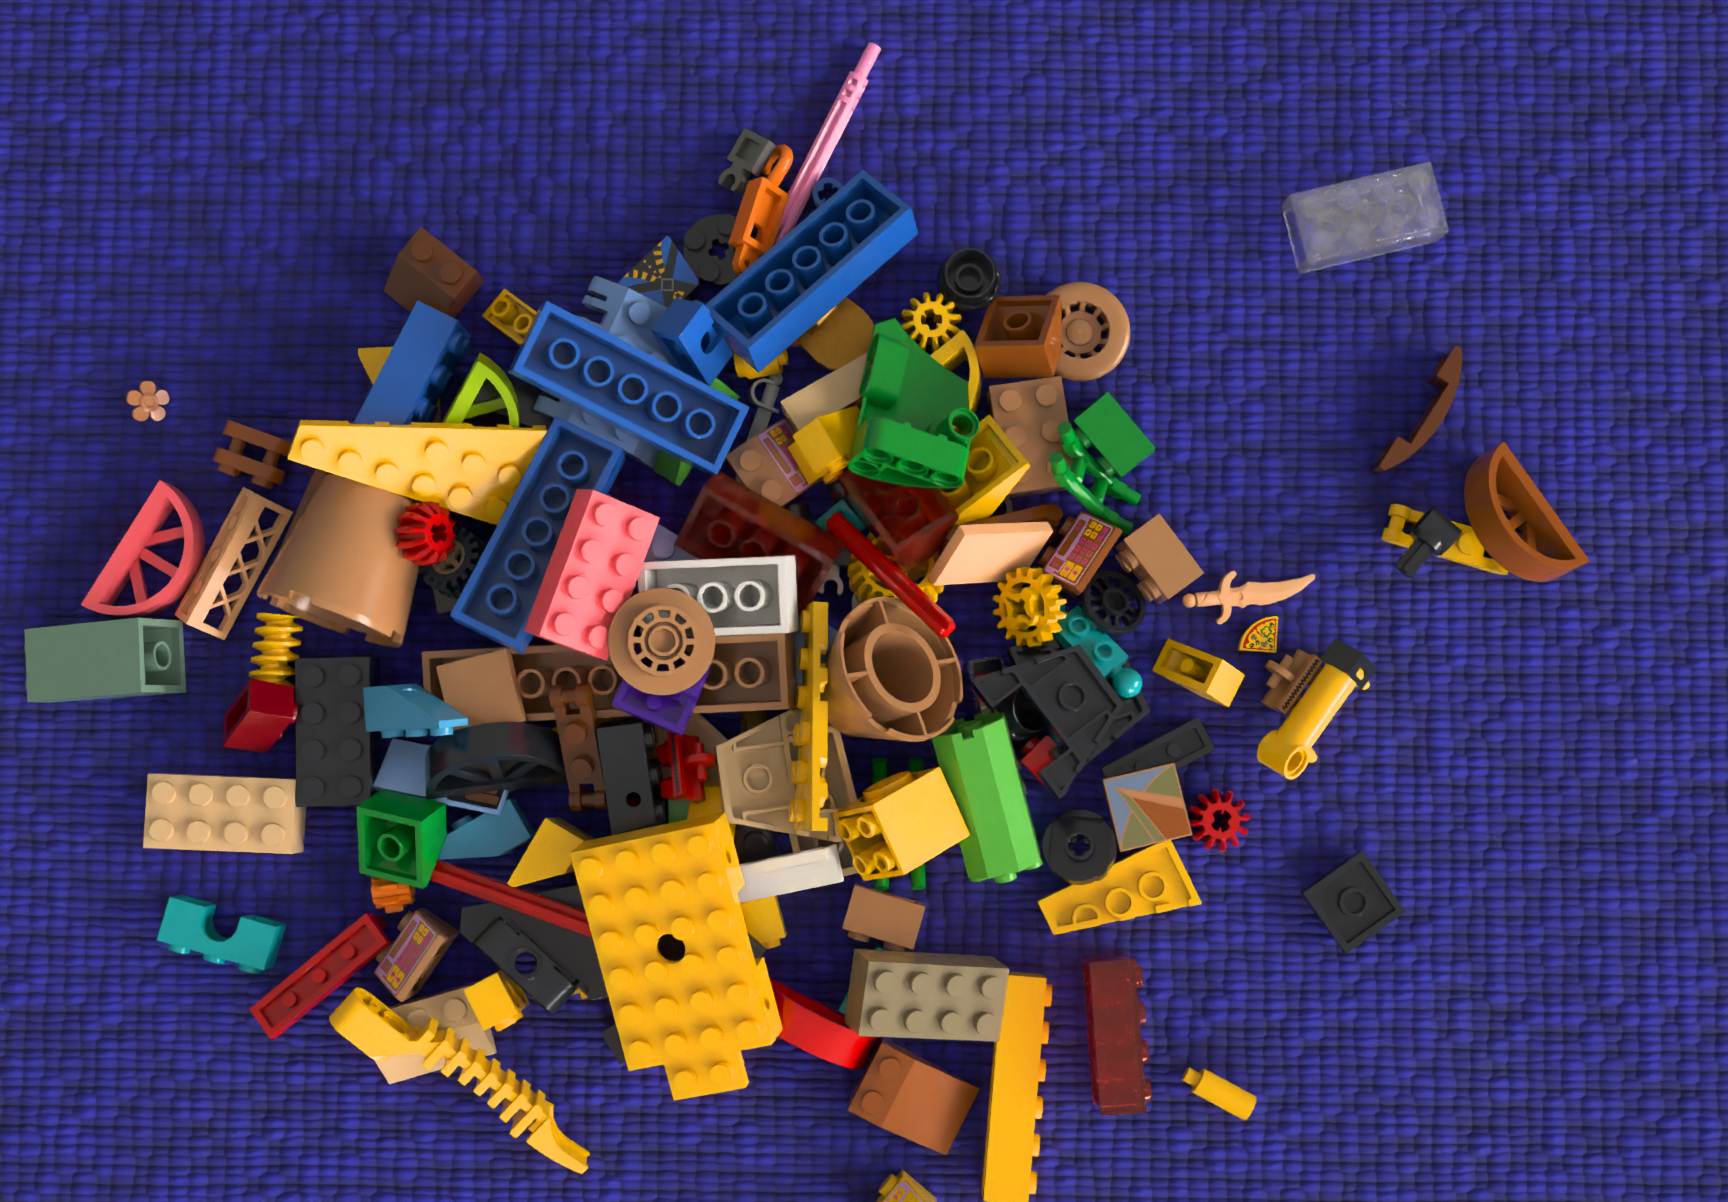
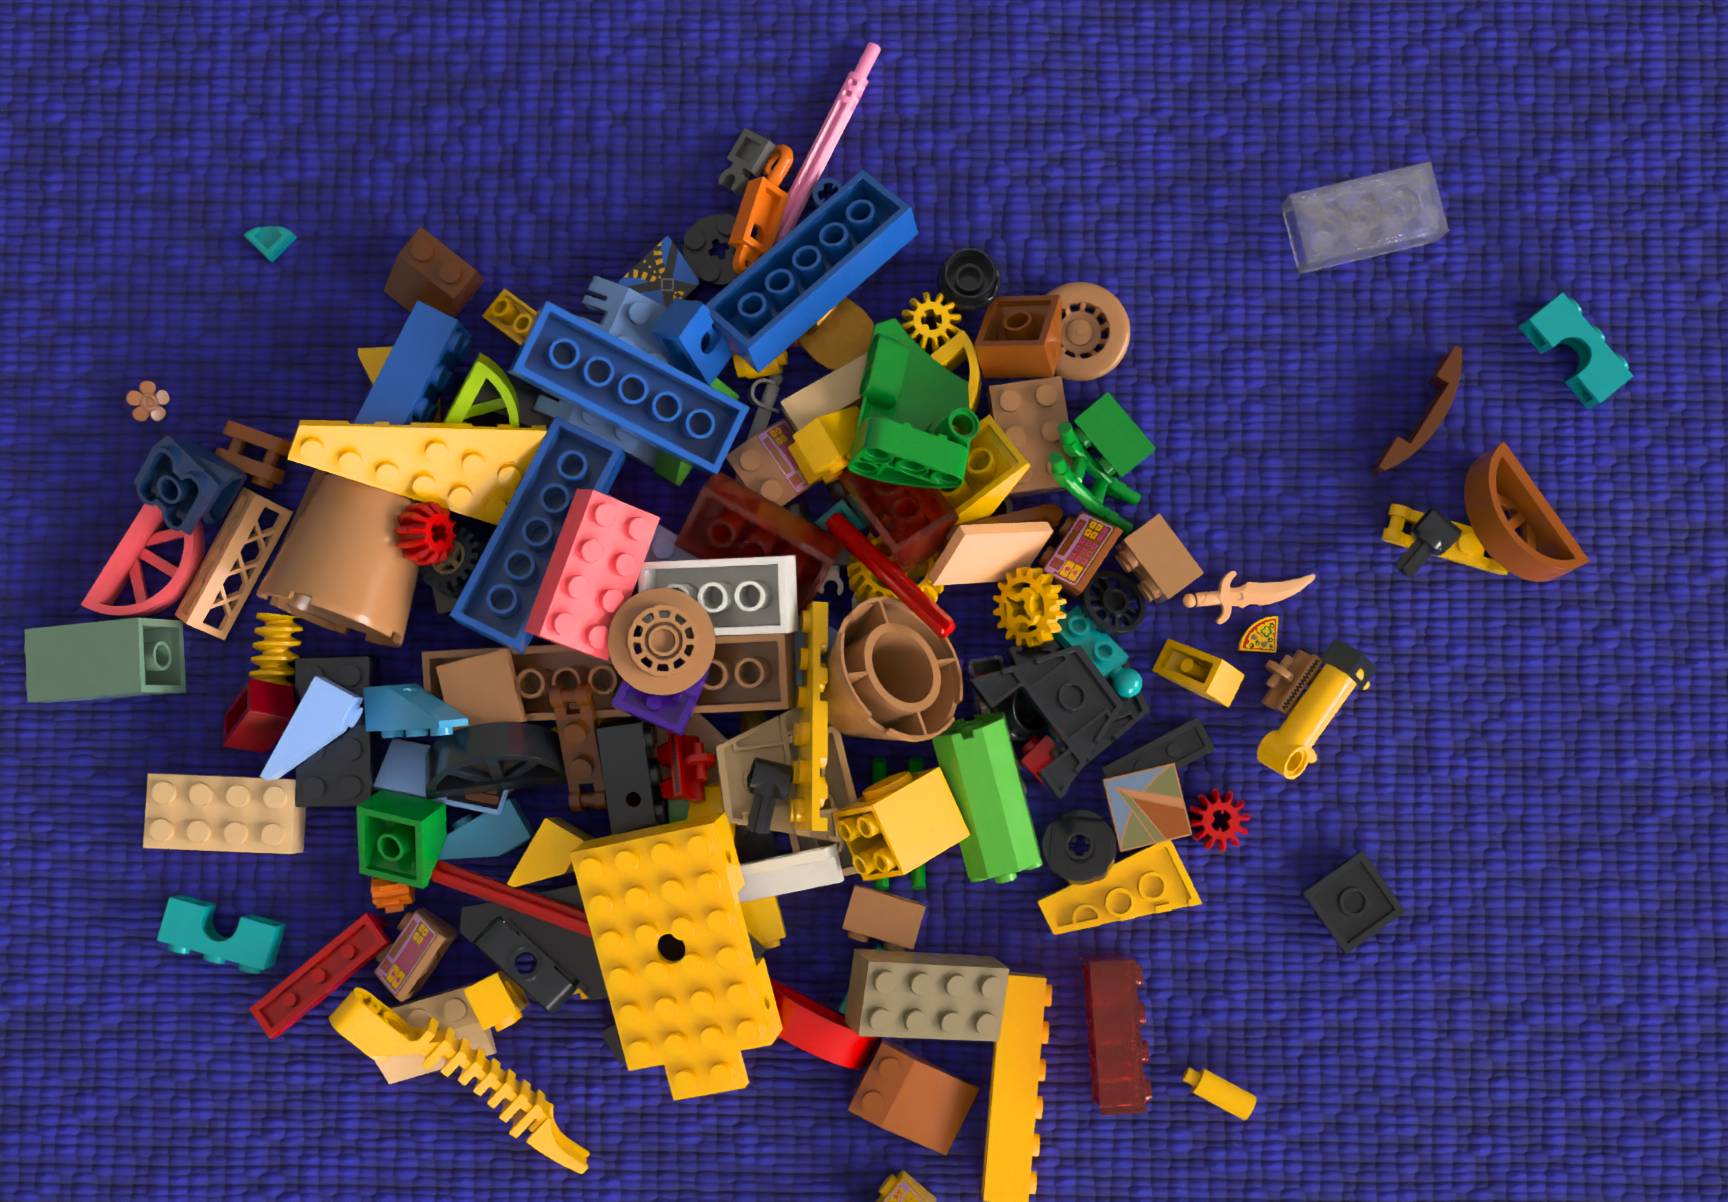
(188, 483): none -> dark blue piece
(270, 240): none -> teal tile
(319, 719): none -> light blue slope
(768, 783): none -> black axle
(1599, 368): none -> teal arch

